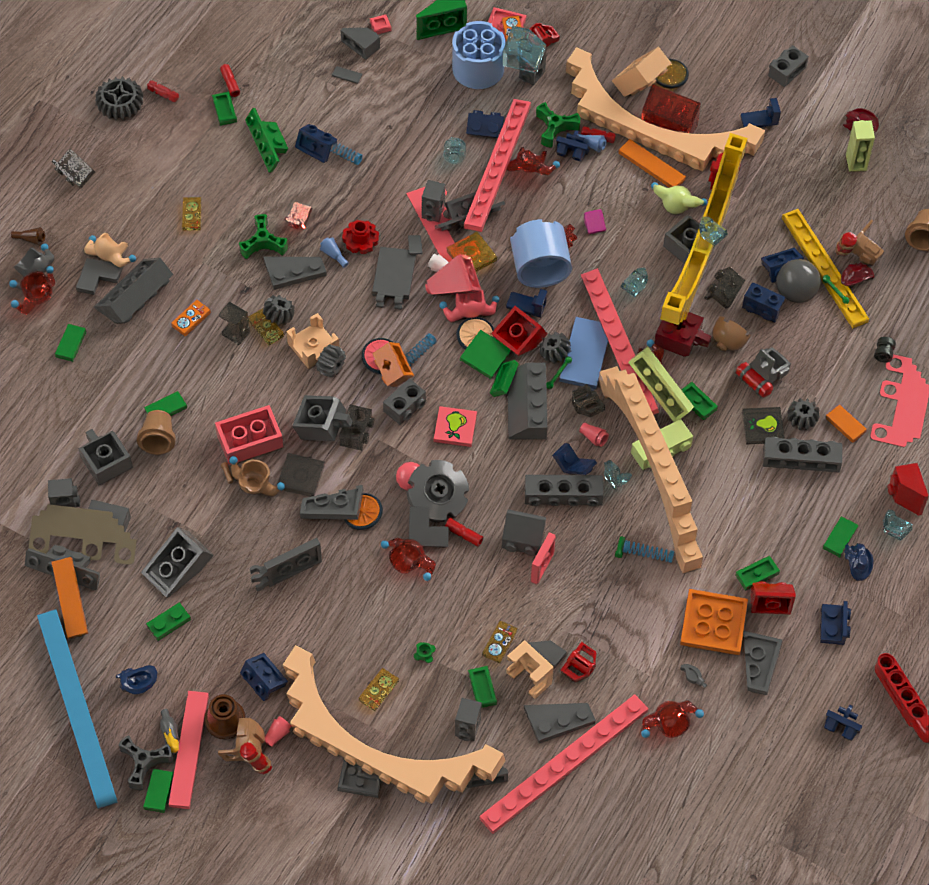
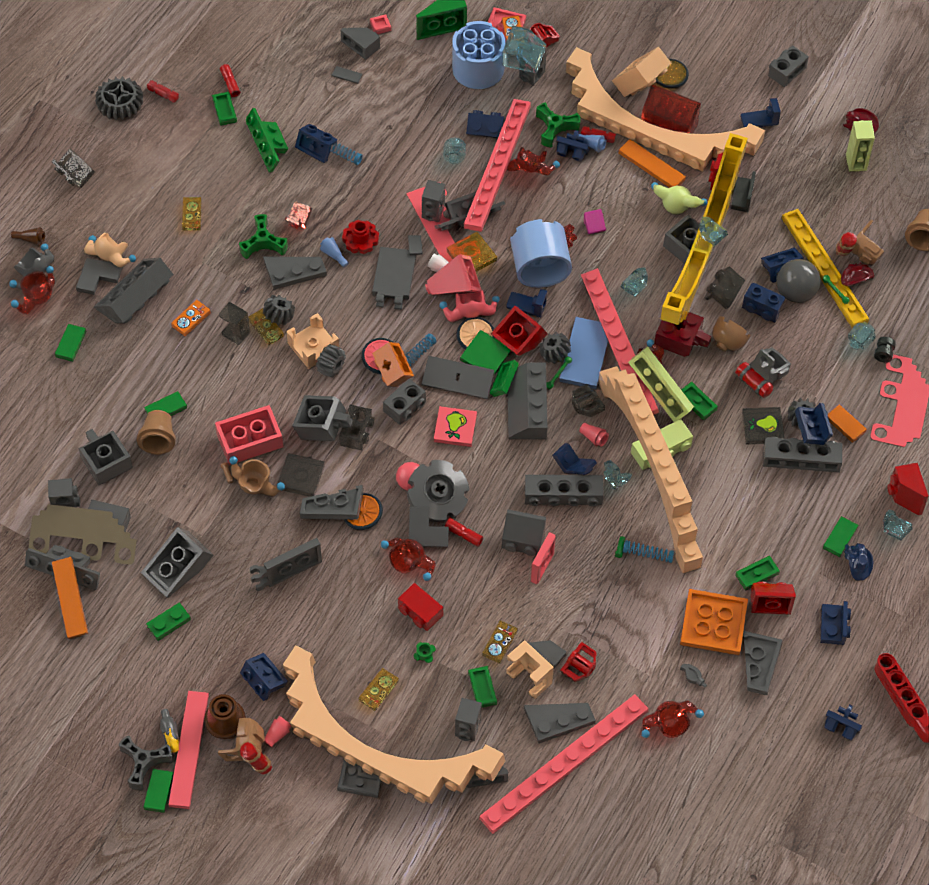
(77, 709): dark azure beam -> none
(137, 680): dark blue hat -> none
(420, 607): none -> red brick
(473, 379): none -> dark grey piece
(743, 193): none -> pearl dark grey panel
(814, 424): none -> dark blue bracket
(861, 336): none -> clear light blue head

